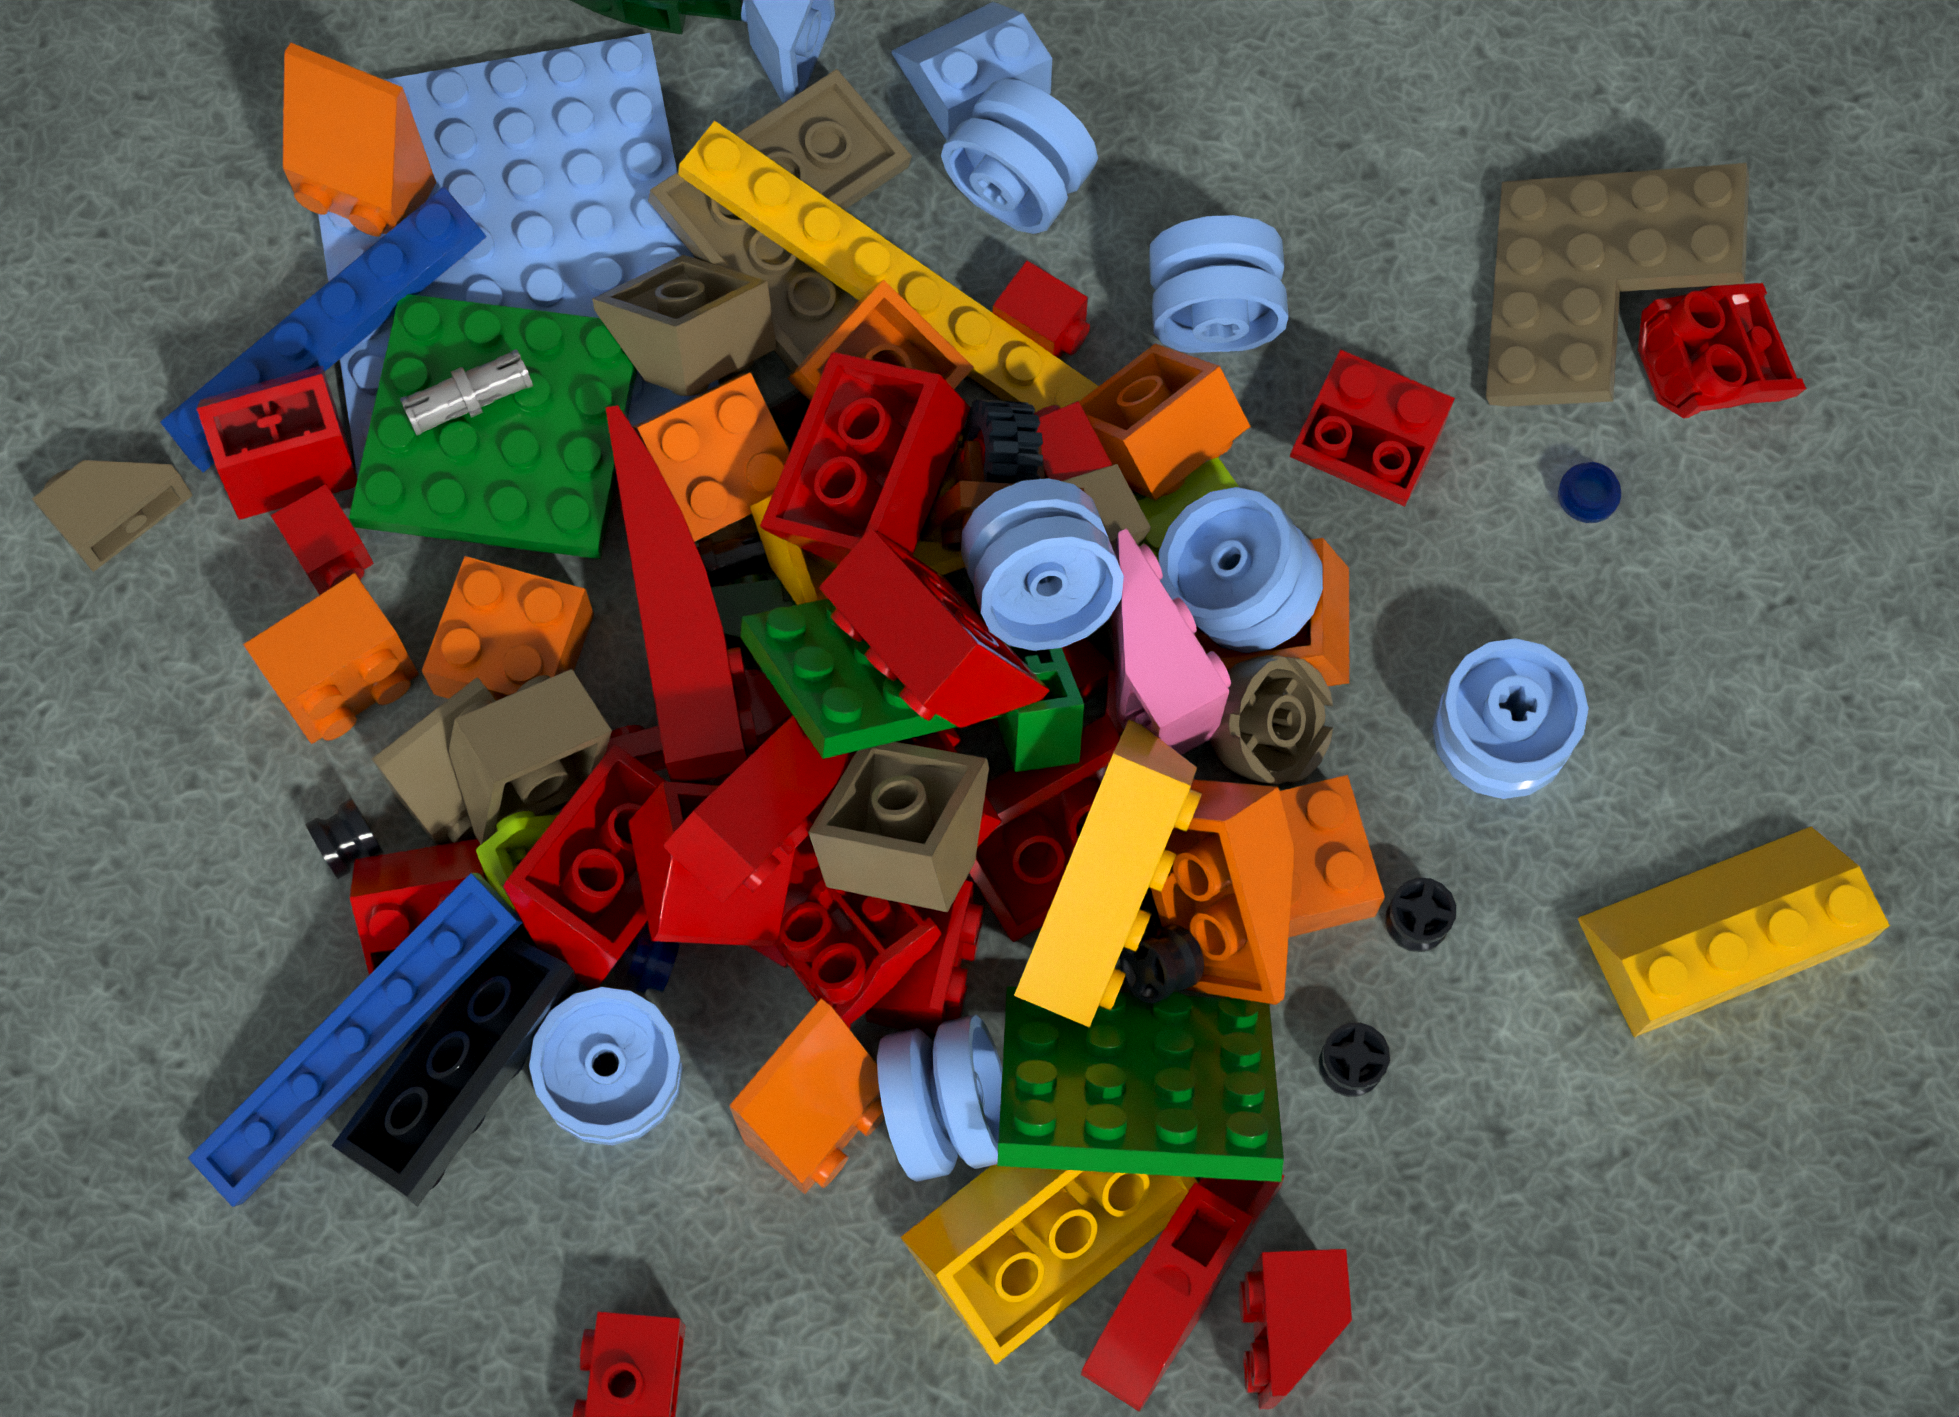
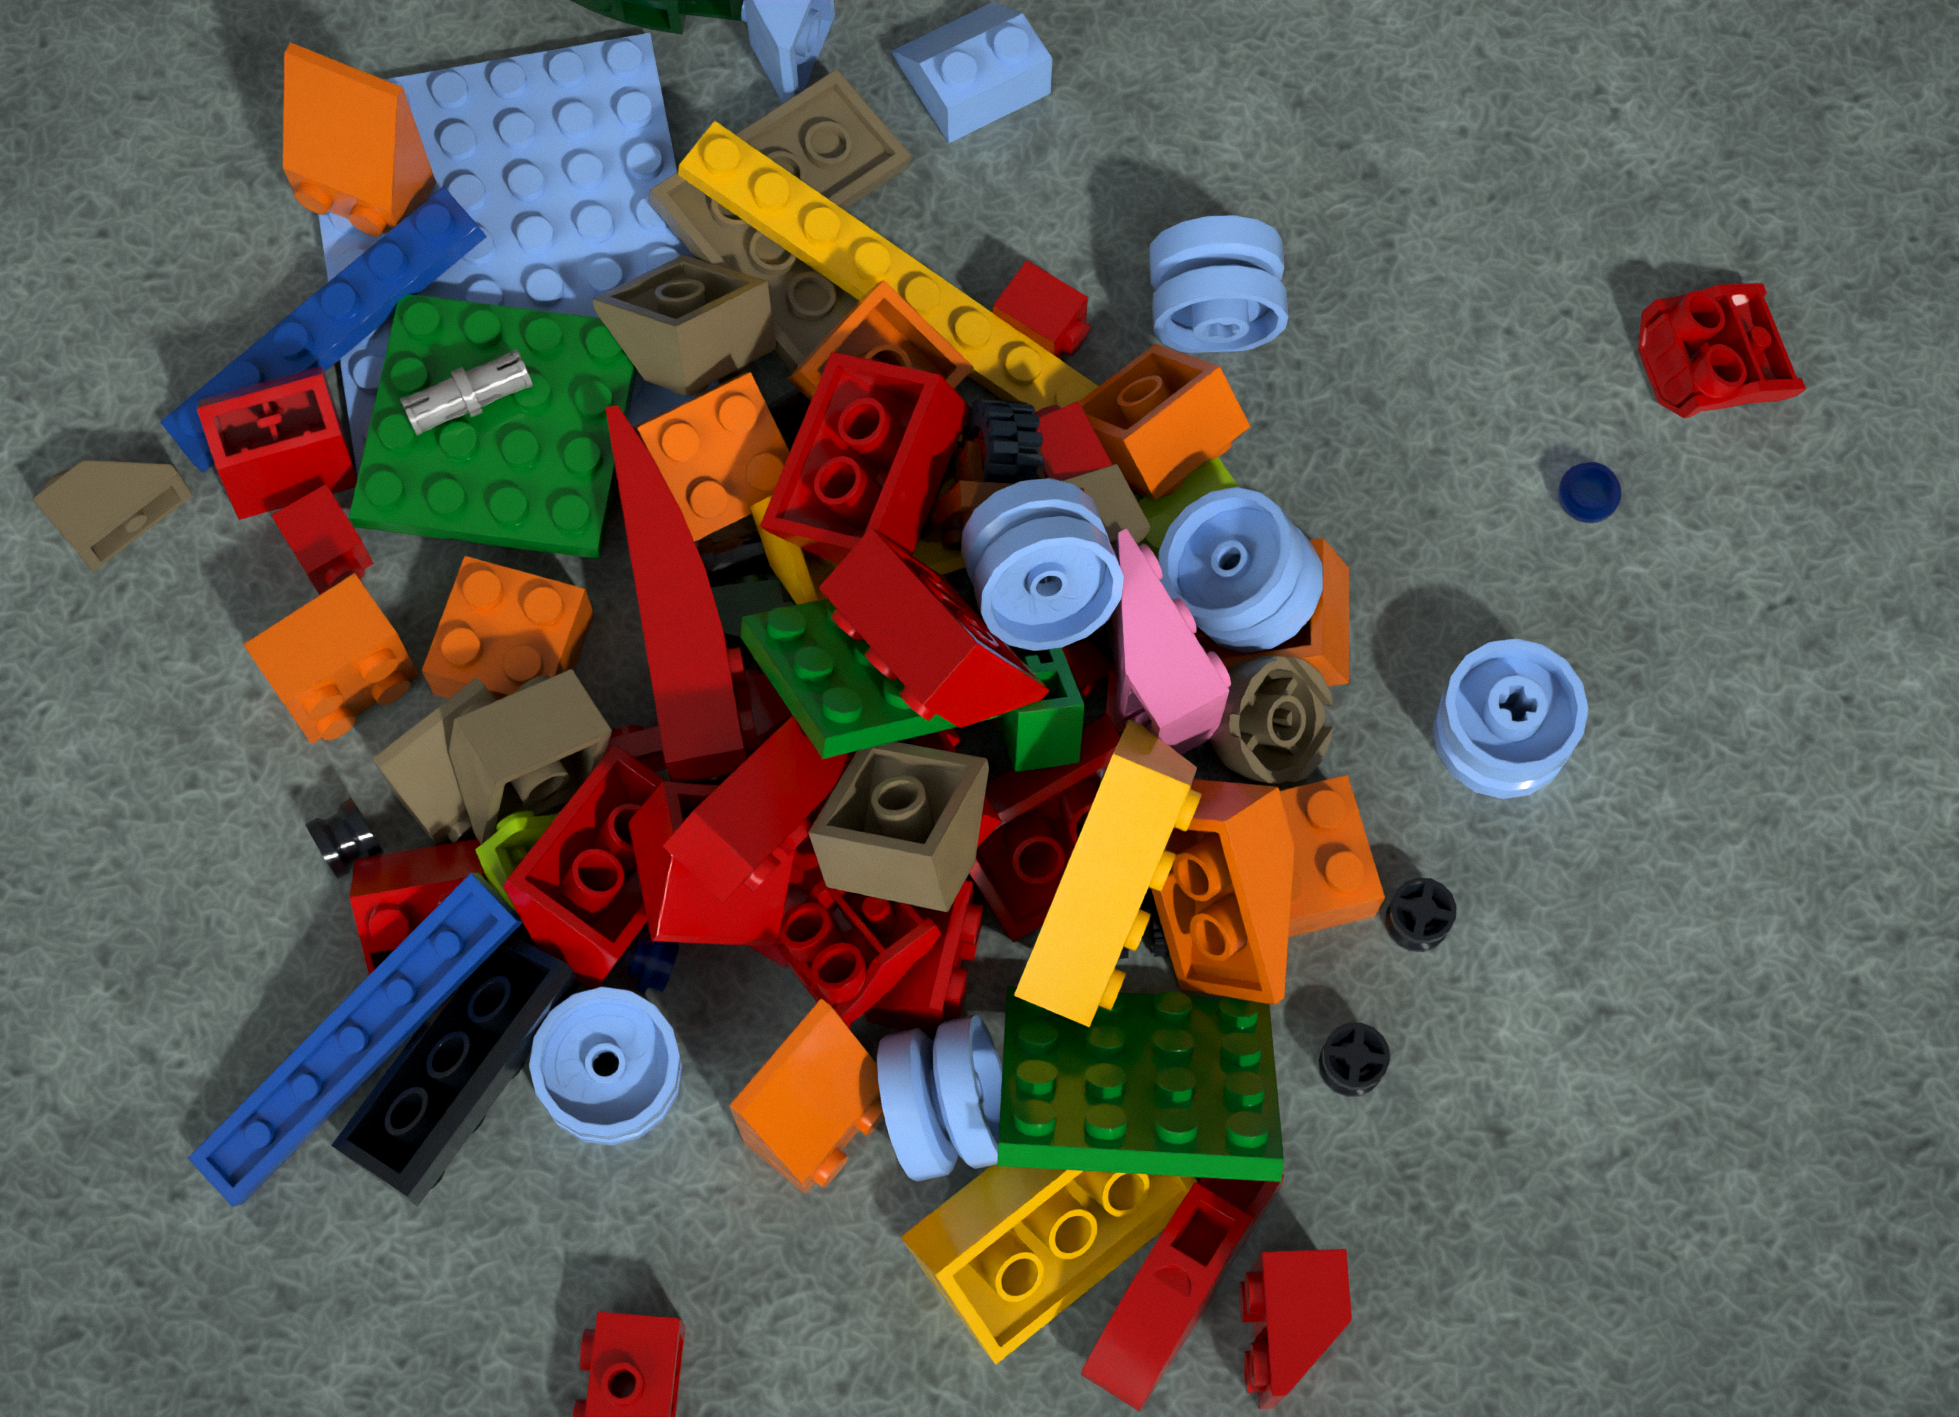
(1019, 155): light blue wheel -> none
(1162, 964): black wheel -> none
(1373, 428): red slope -> none
(1580, 243): dark tan plate -> none
(1732, 928): yellow slope -> none

